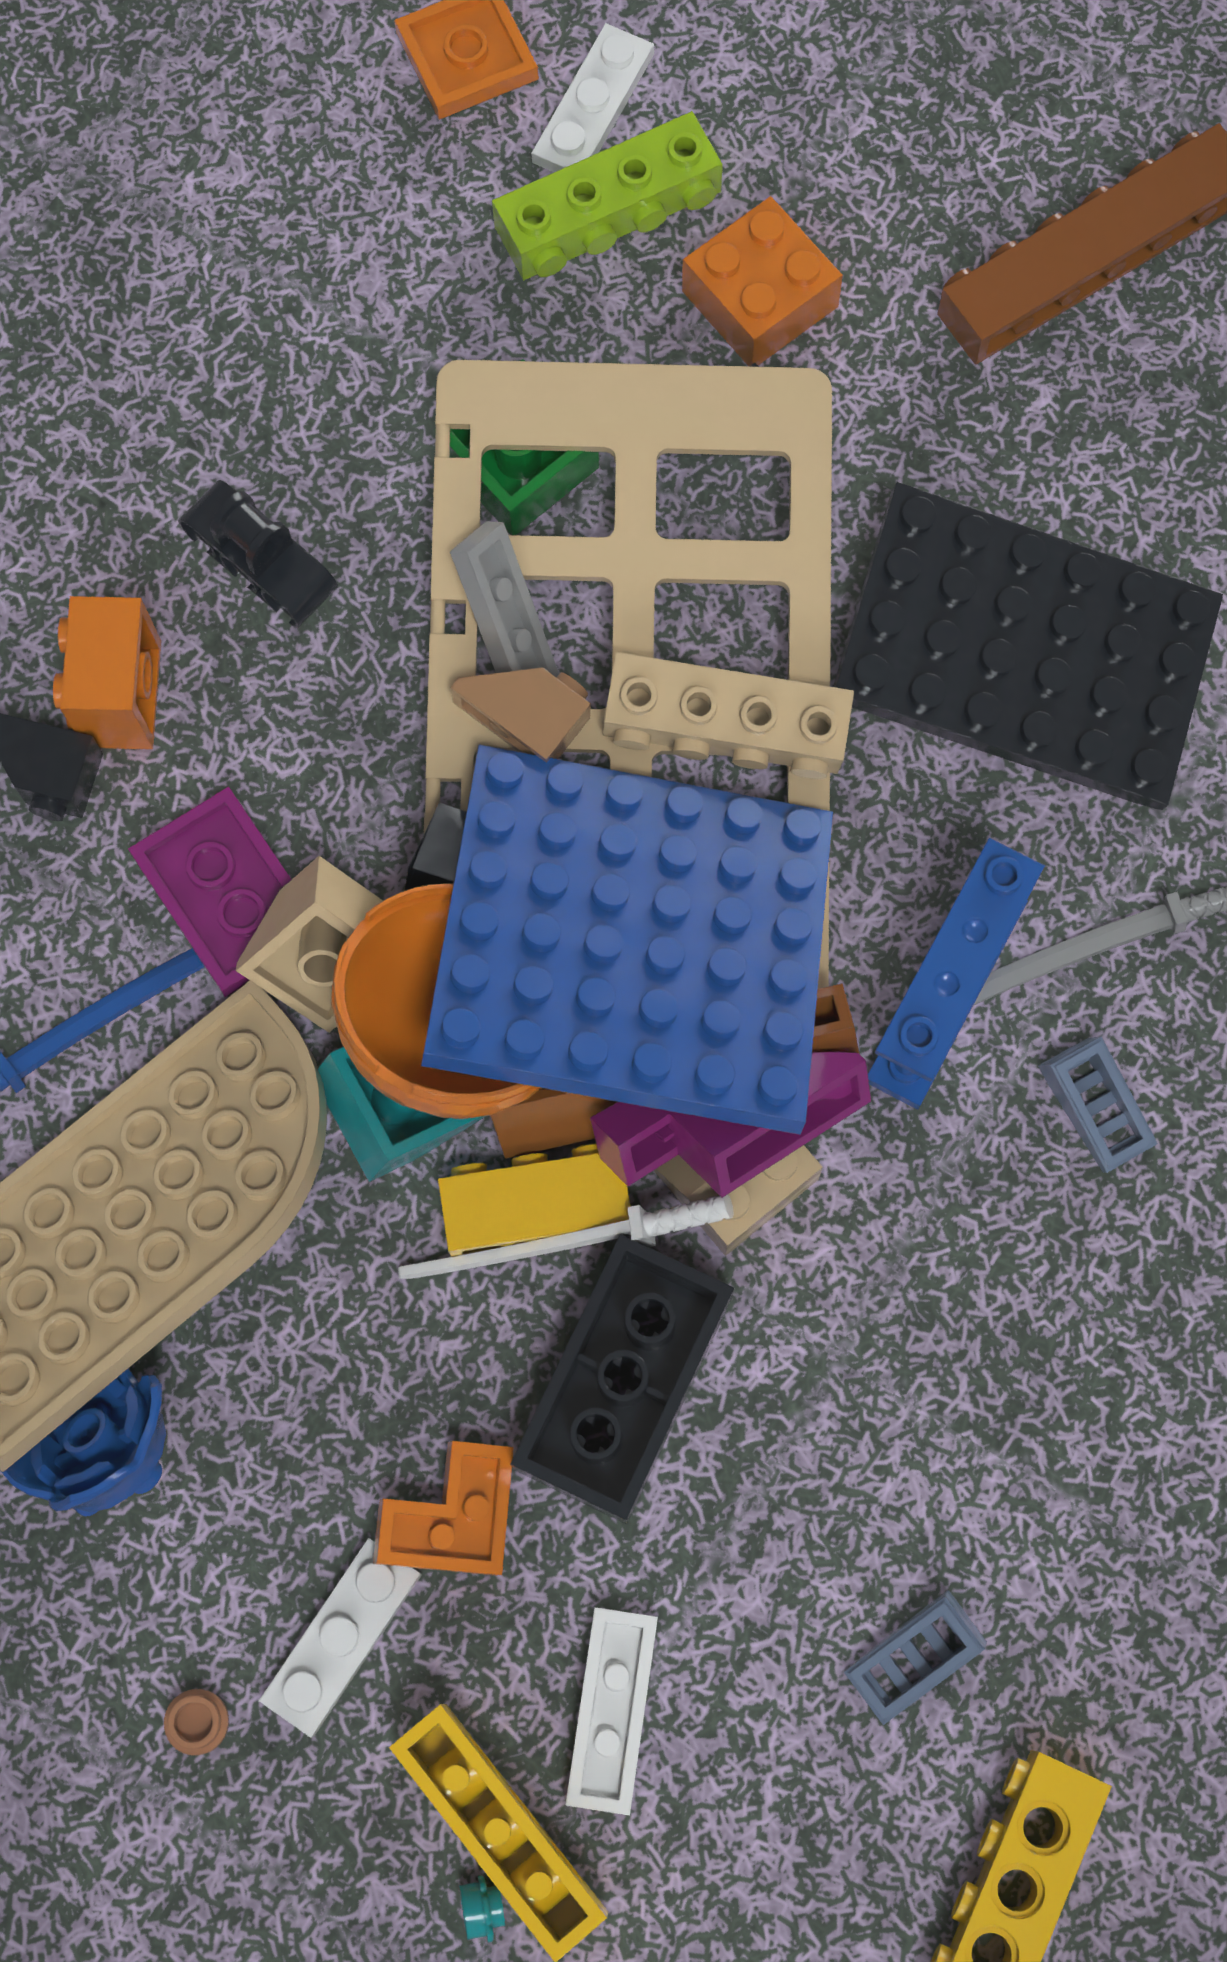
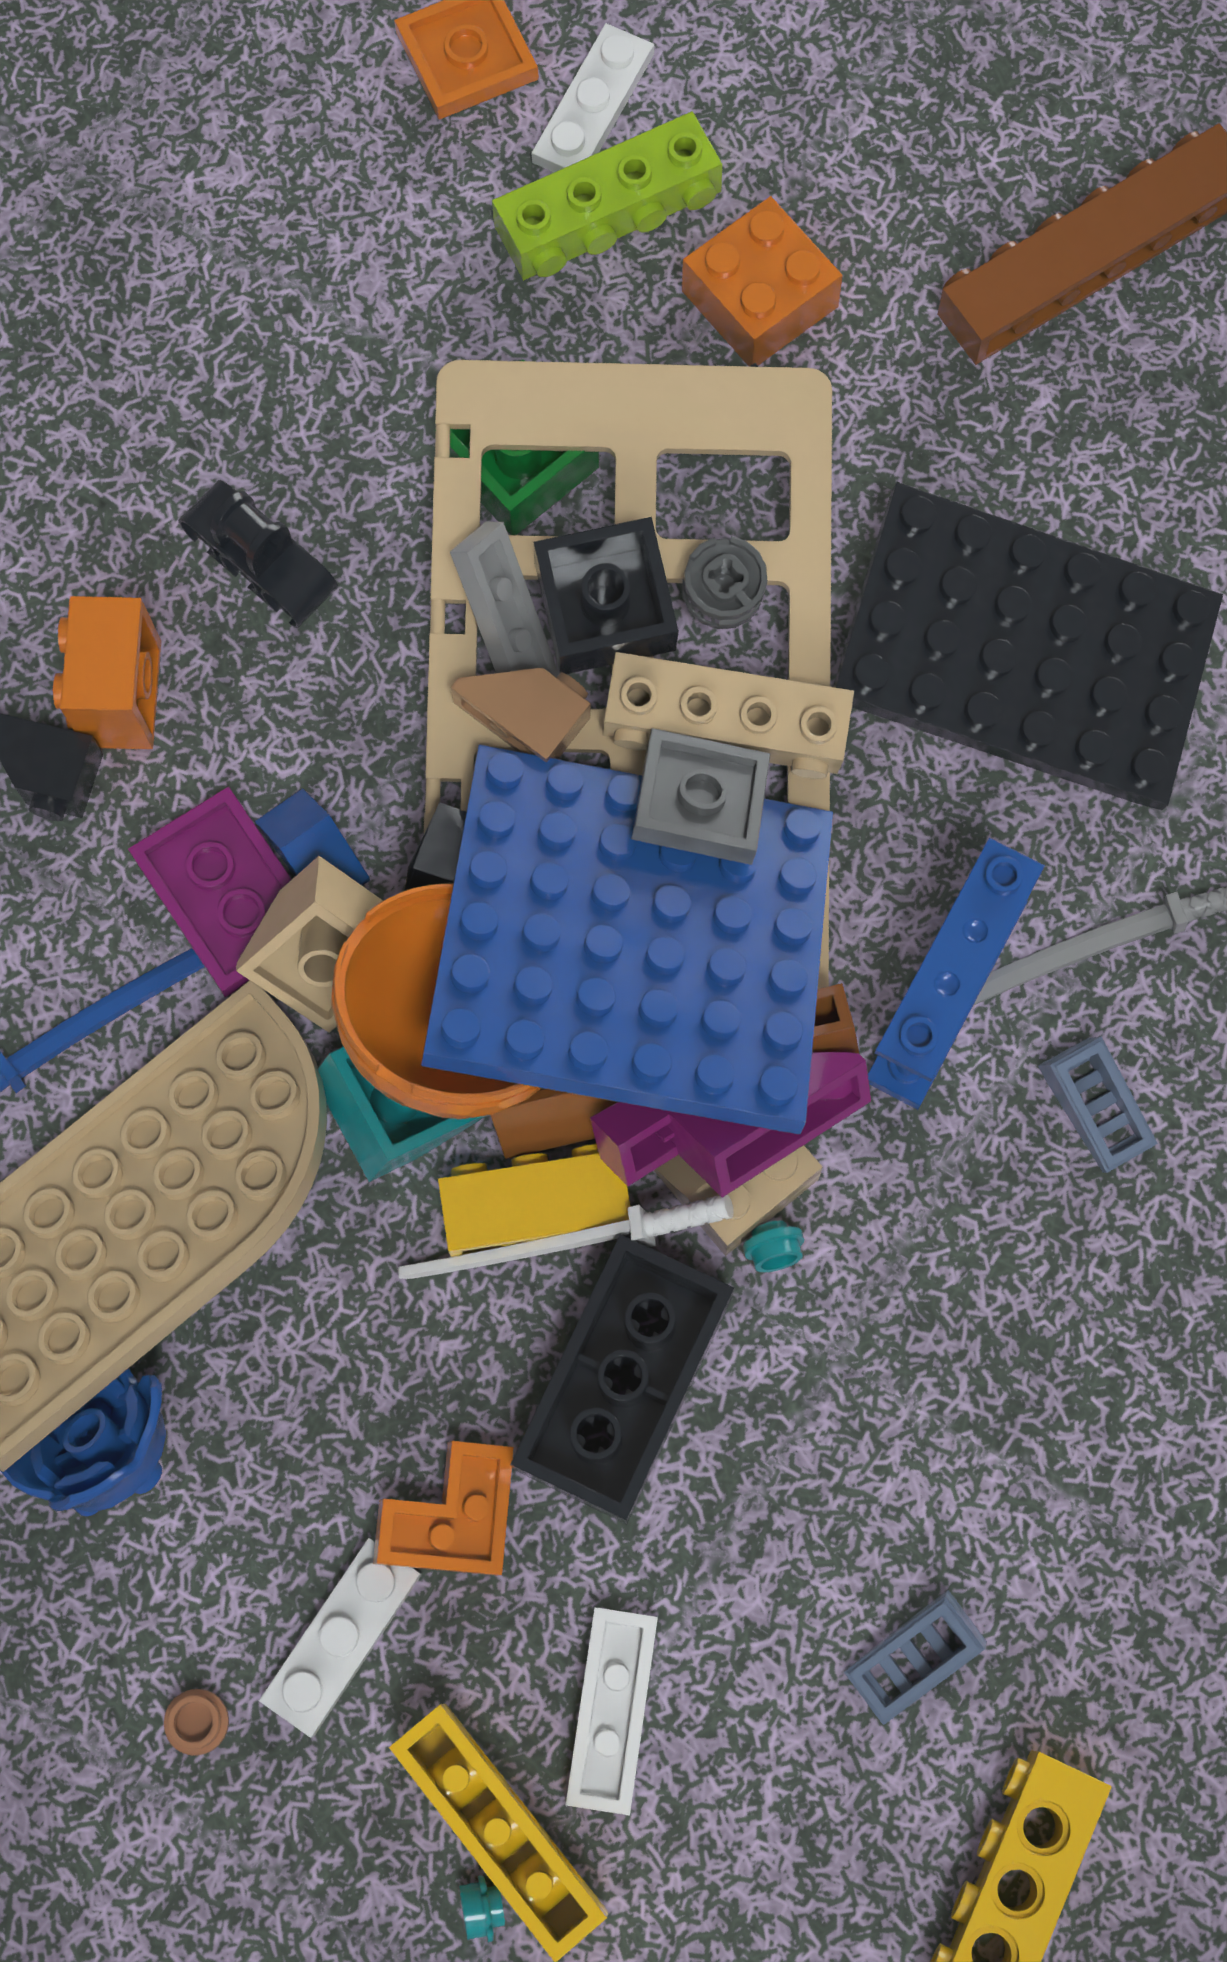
(303, 831): none -> blue slope
(605, 595): none -> black brick
(701, 796): none -> dark grey plate
(724, 582): none -> dark grey wheel
(774, 1246): none -> teal plate

